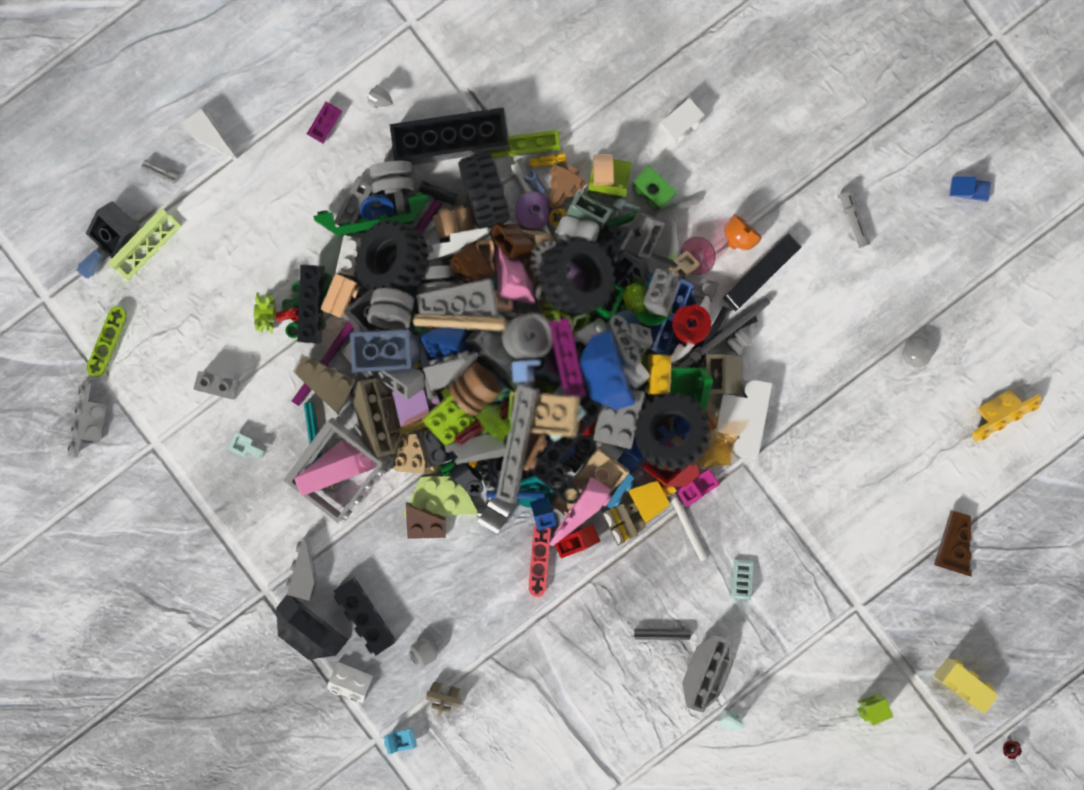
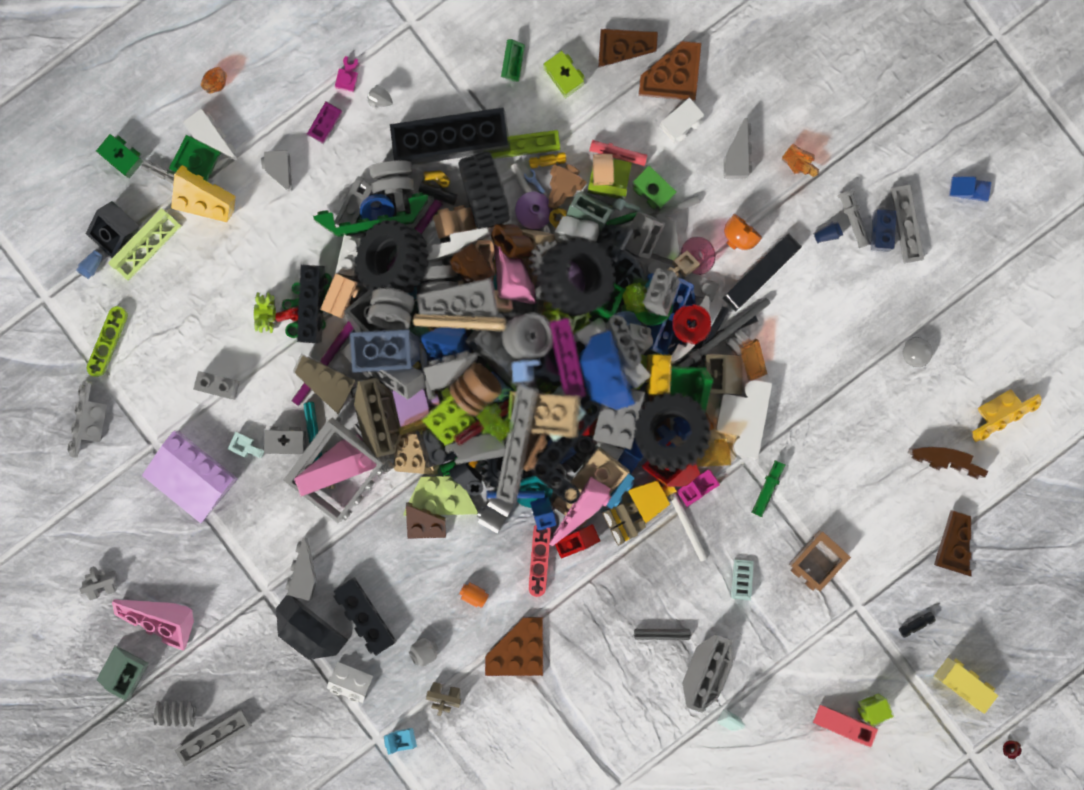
(97, 580): none -> light grey hips
(122, 673): none -> sand green slope
(128, 163): none -> green brick
(164, 619): none -> bright pink wedge
(174, 714): none -> light grey piece
(189, 476): none -> lavender slope
(196, 157): none -> green plate
(201, 198): none -> yellow wedge
(213, 738): none -> light grey plate
(214, 80): none -> clear orange plate
(273, 442): none -> light grey brick
(278, 167): none -> light grey slope
(346, 78): none -> dark pink plate
(438, 176): none -> yellow arm
(473, 595): none -> orange brick
(513, 60): none -> green plate
(518, 651): none -> dark orange plate
(565, 84): none -> lime brick
(617, 152): none -> coral pin
(625, 45): none -> reddish brown wing
(674, 74): none -> dark orange plate
(737, 158): none -> light grey slope
(753, 359): none -> clear orange tile
(768, 488): none -> green pin
(800, 161): none -> clear orange rock
(821, 537): none -> medium nougat window
(829, 232): none -> dark blue cone
(845, 725): none -> coral slope
(883, 230): none -> dark blue brick
(907, 224): none -> light grey plate
(917, 624): none -> black axle
(941, 457): none -> reddish brown slope

